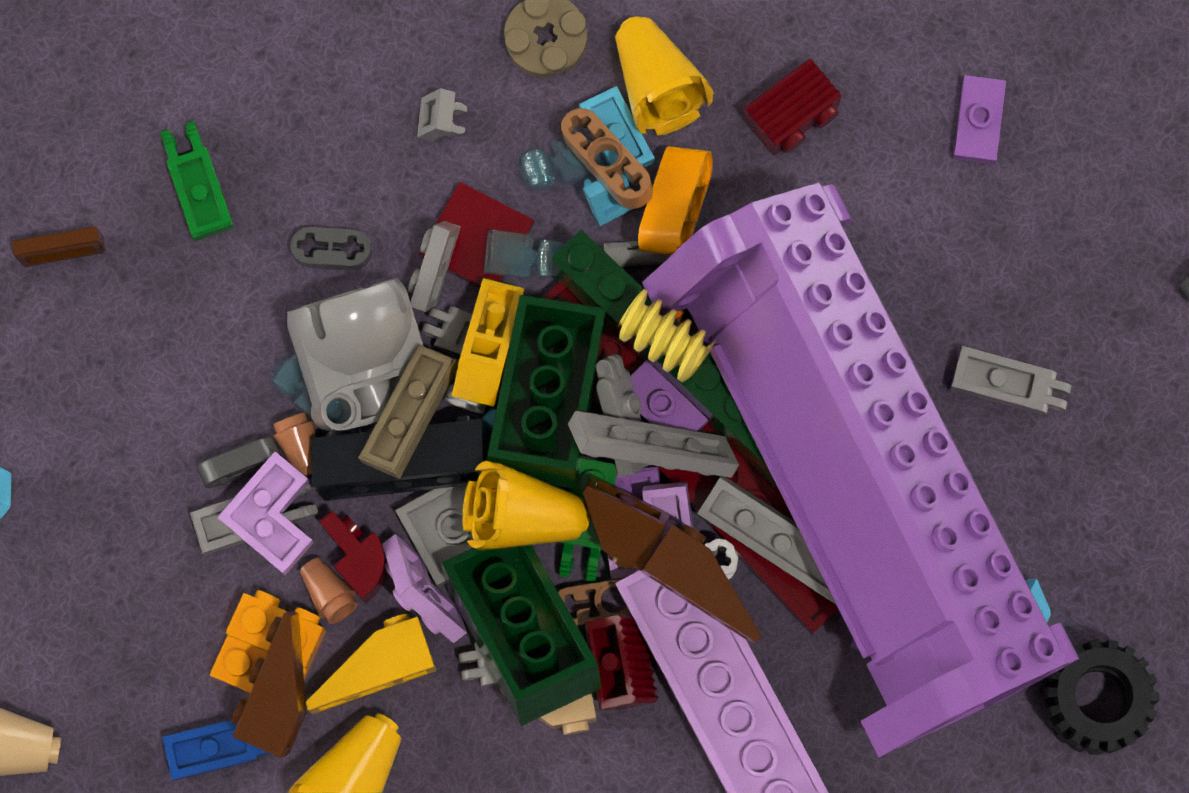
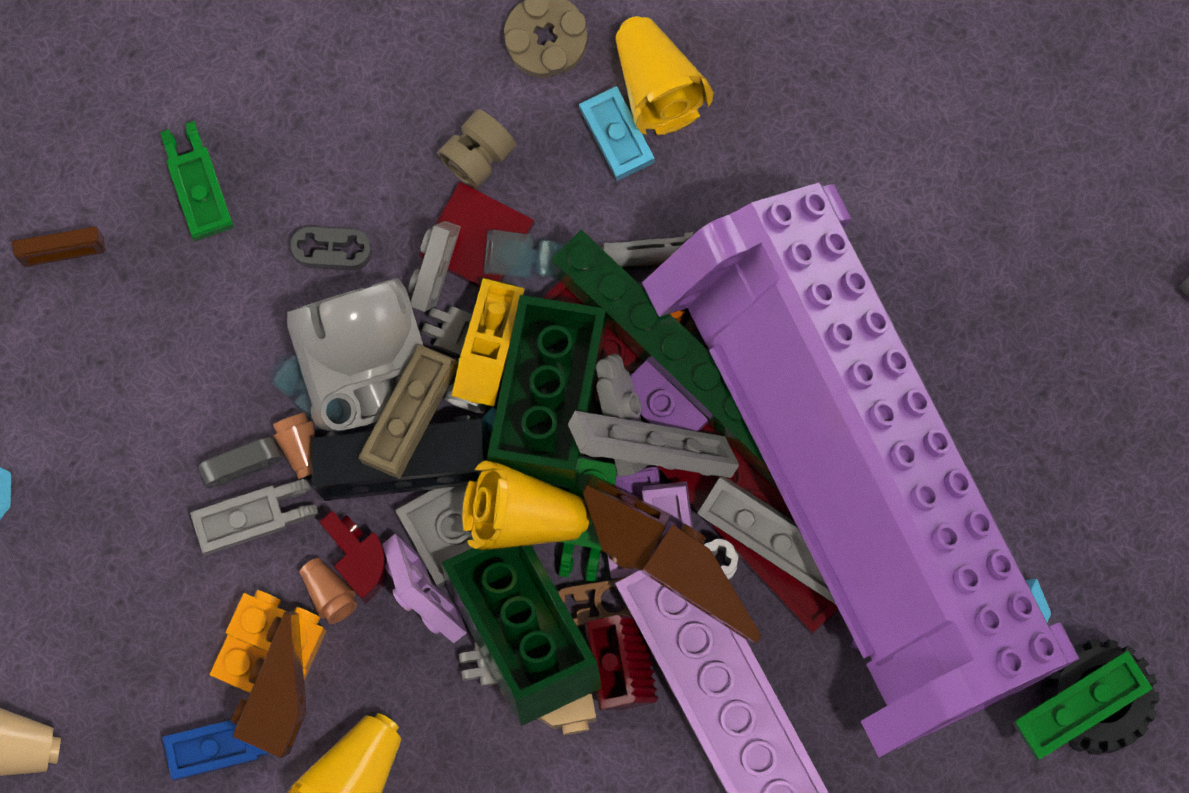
(258, 511): lavender plate -> none
(382, 661): yellow slope -> none
(437, 115): light grey tile -> none
(479, 146): none -> dark tan wheel
(537, 166): clear light blue plate -> none
(602, 203): medium azure tile -> none
(608, 176): medium nougat beam -> none
(664, 337): light yellow piece -> none
(675, 200): light orange beam -> none
(792, 108): dark red brick -> none
(979, 119): medium lavender plate -> none
(1008, 382): light grey hinge -> none
(1082, 705): none -> green plate

